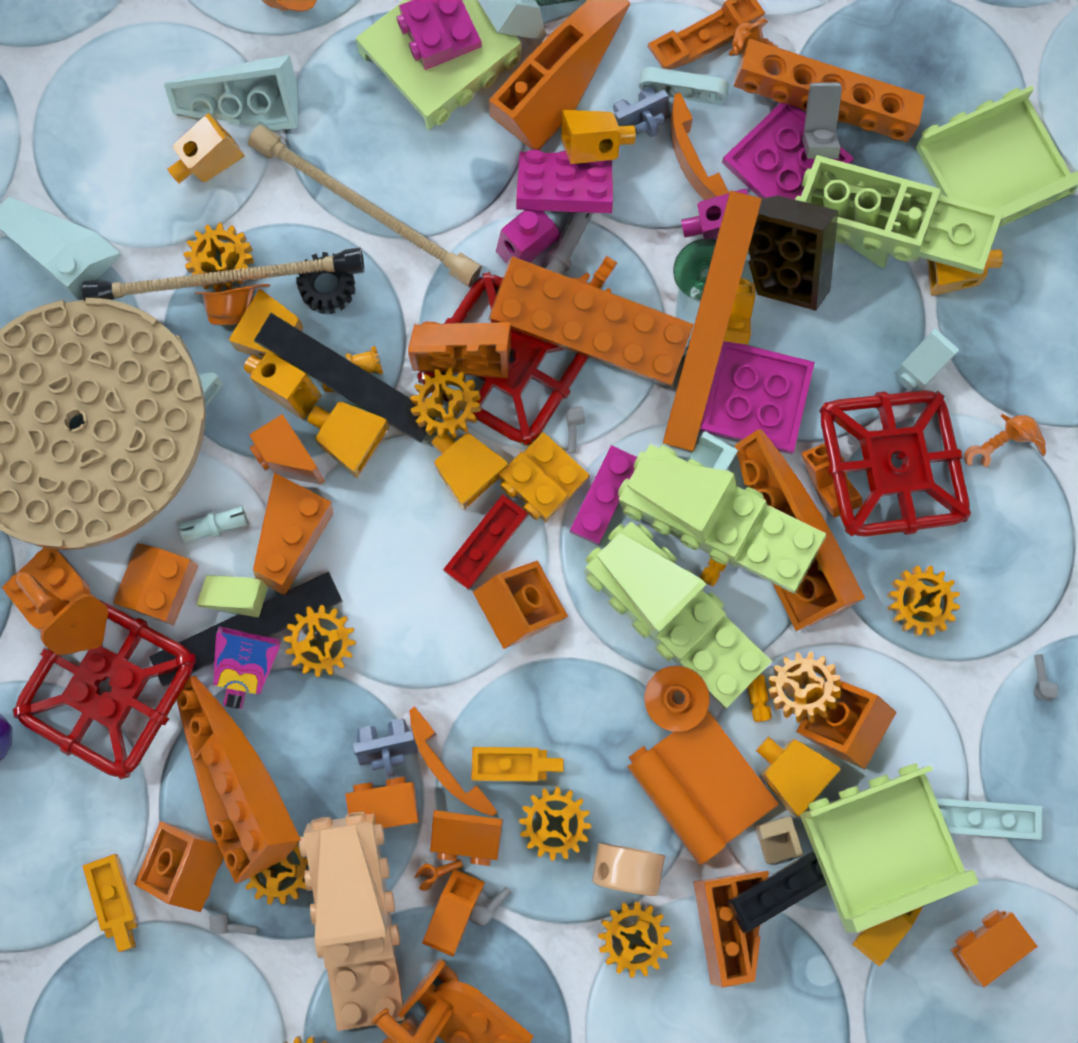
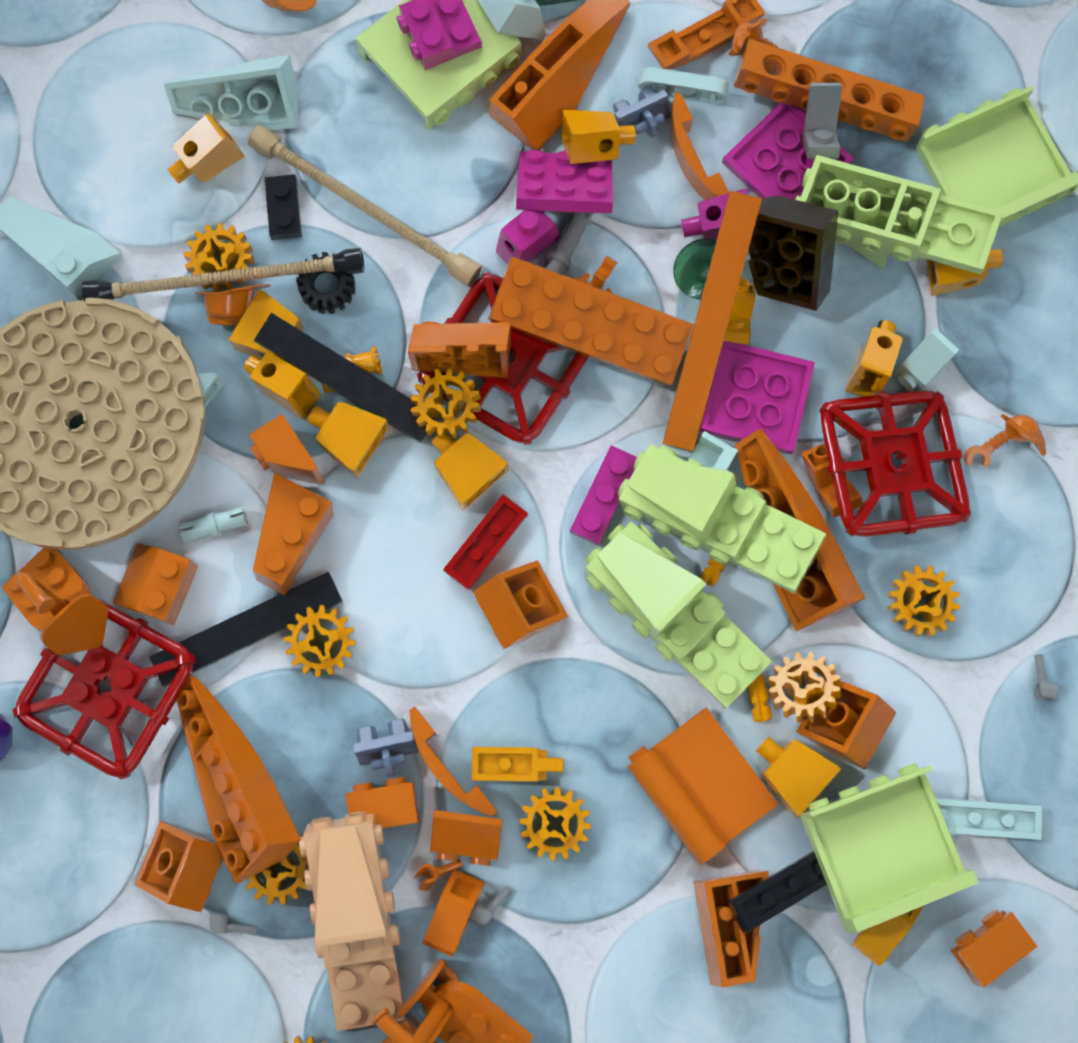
(112, 900): light orange hinge -> none
(233, 594): yellowish green slope -> none
(242, 663): torso -> none
(283, 207): none -> black plate
(542, 478): light orange plate -> none
(574, 417): light grey hand -> none
(626, 953): light orange gear -> none
(628, 869): light nougat piece -> none
(661, 703): orange dish -> none
(778, 840): tan panel -> none
(875, 360): none -> light orange torso

